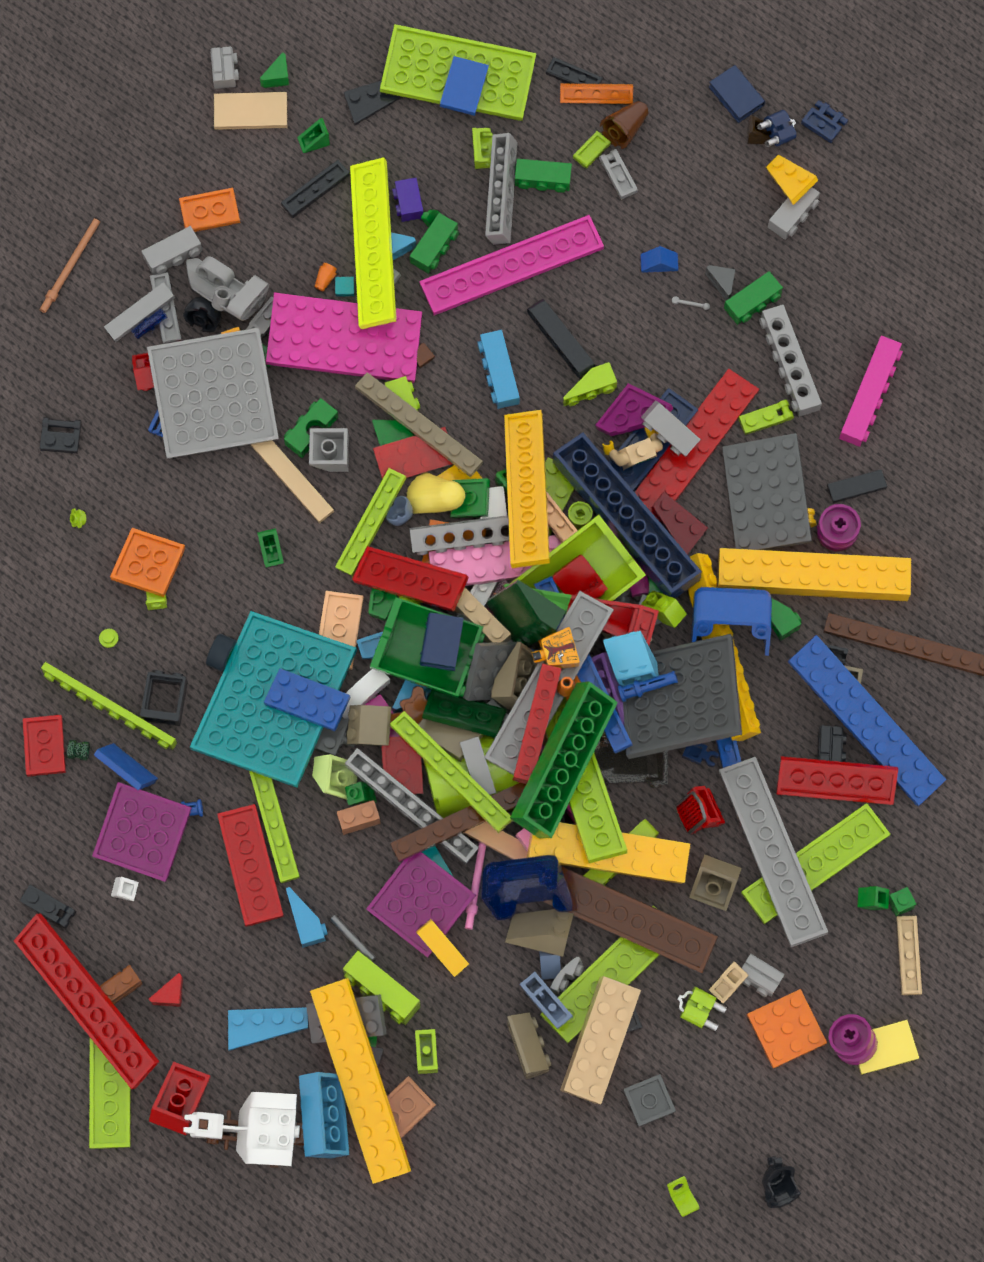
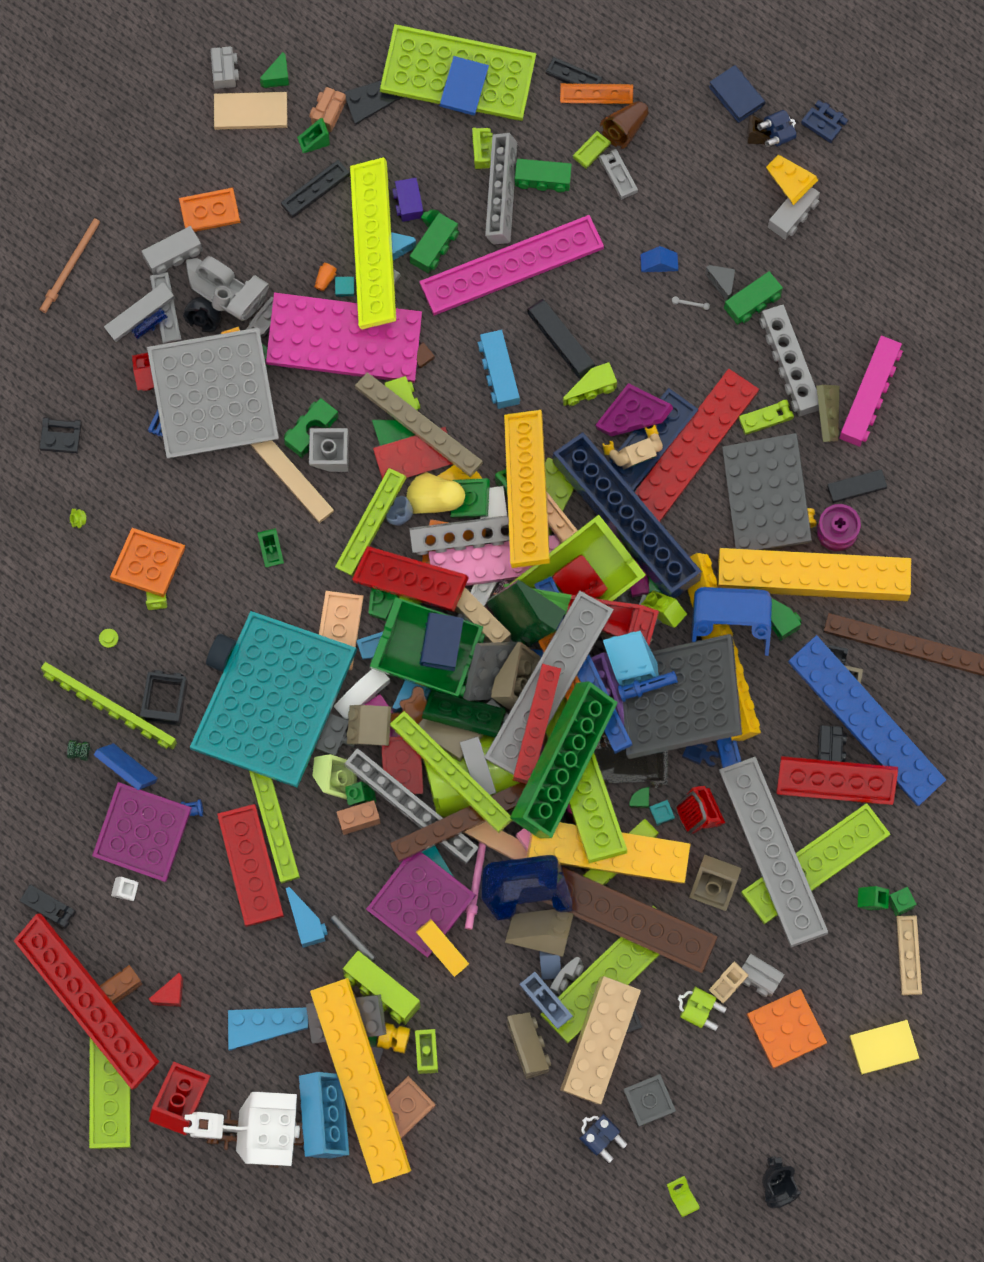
(44, 745): red plate -> none
(307, 699): blue plate -> none
(329, 107): none -> nougat brick
(395, 1038): none -> yellow wheel
(558, 650): light orange torso -> none
(565, 690): orange cone -> none
(580, 514): lime wheel -> none
(600, 1135): none -> dark blue piece
(640, 798): none -> green tile
(662, 812): none -> teal tile
(669, 429): light grey brick -> none
(678, 522): dark red wing -> none
(829, 411): none -> olive wing
(853, 1039): magenta wheel -> none

